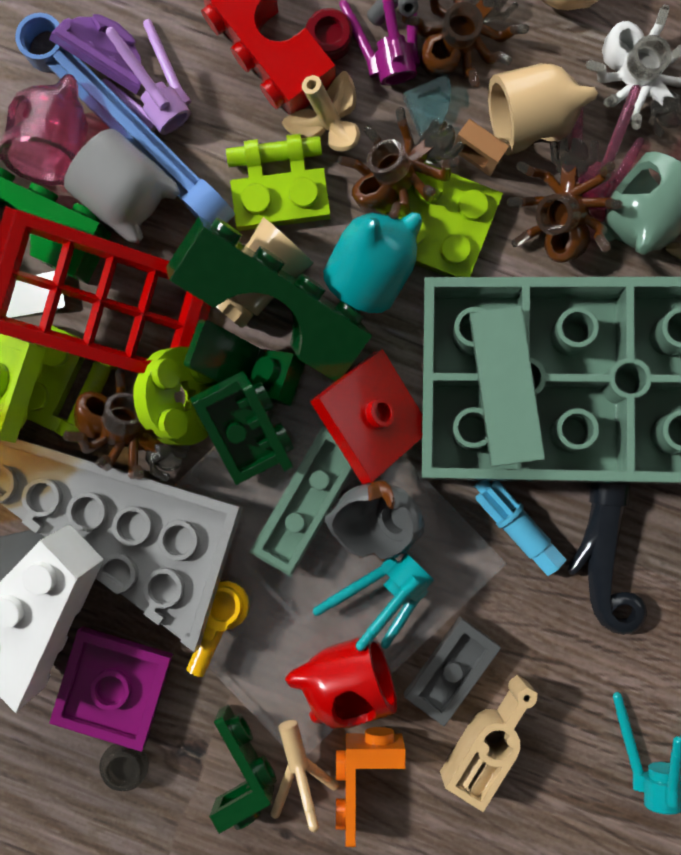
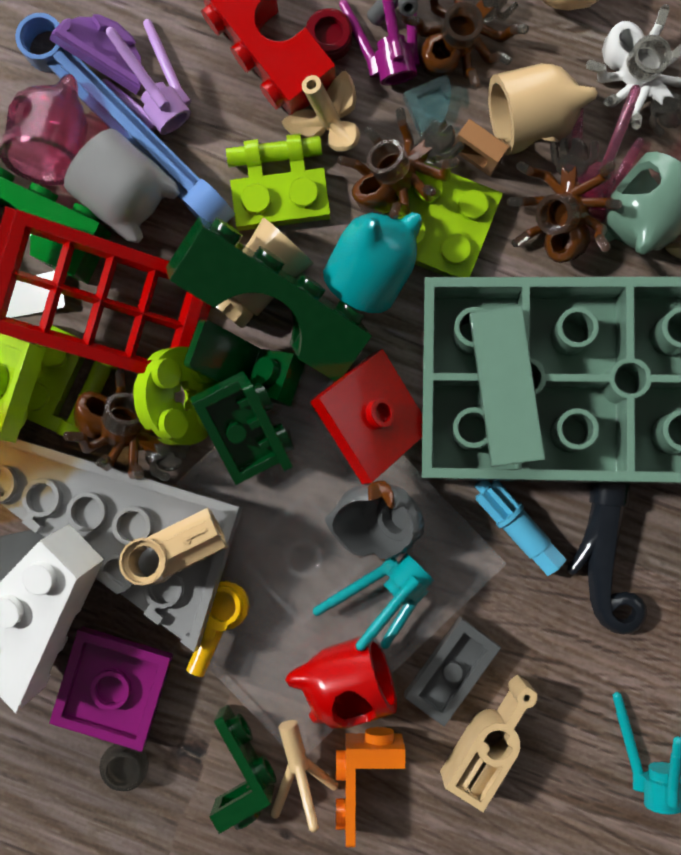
(176, 547): none -> tan piece
(303, 505): sand green tile -> none

